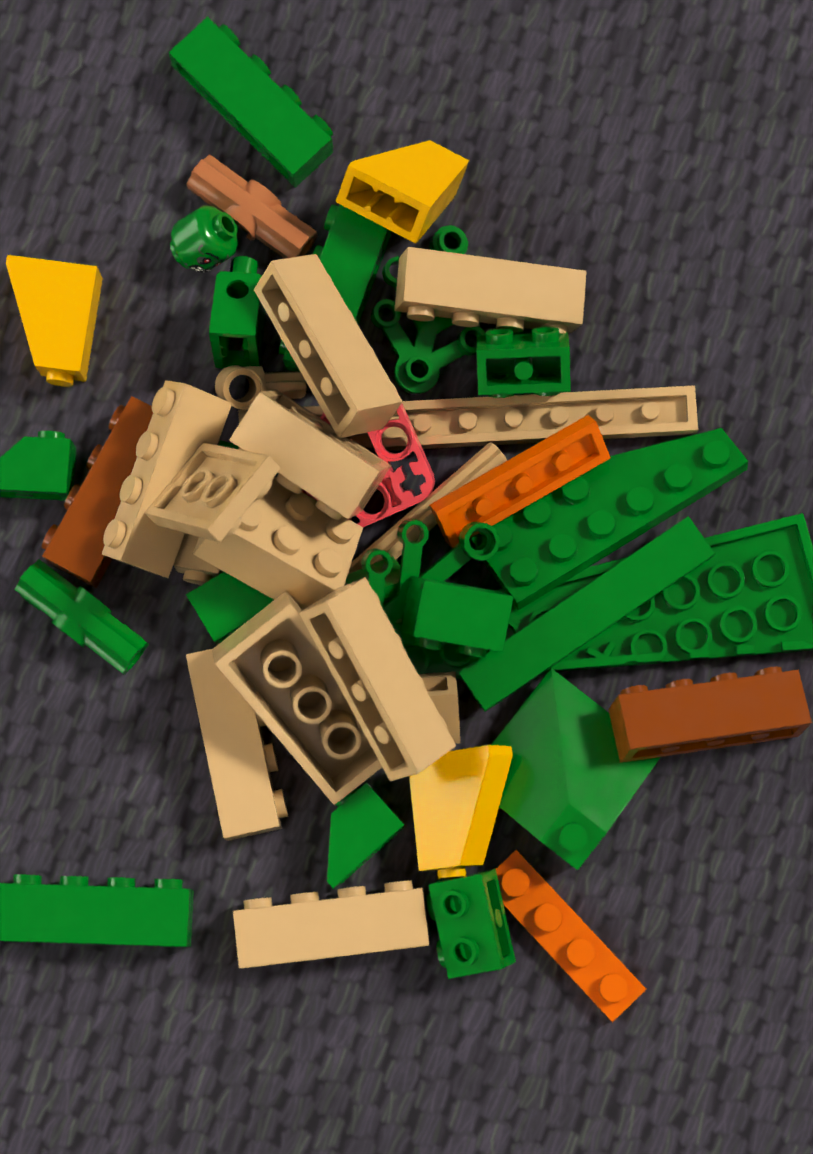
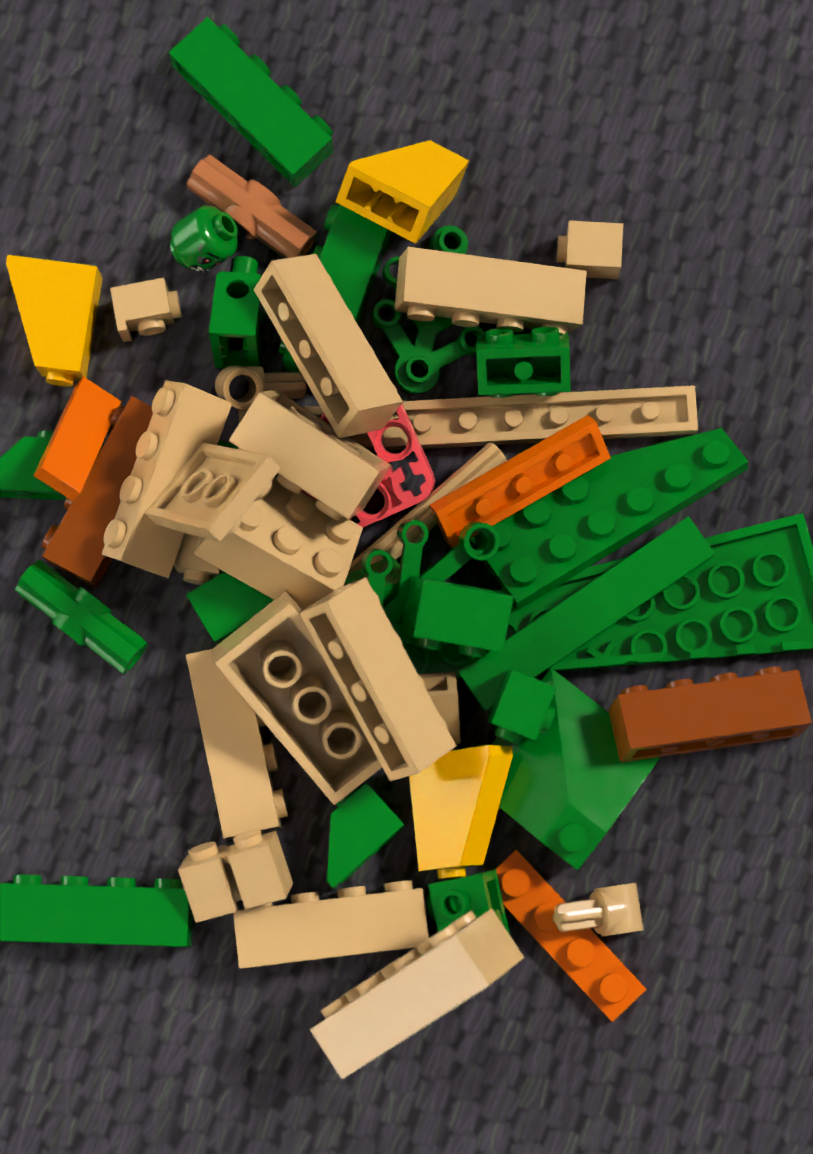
(77, 439): none -> orange tile
(144, 307): none -> tan brick
(245, 871): none -> tan piece
(415, 990): none -> tan brick
(522, 708): none -> green brick
(592, 248): none -> tan brick
(607, 911): none -> tan axle

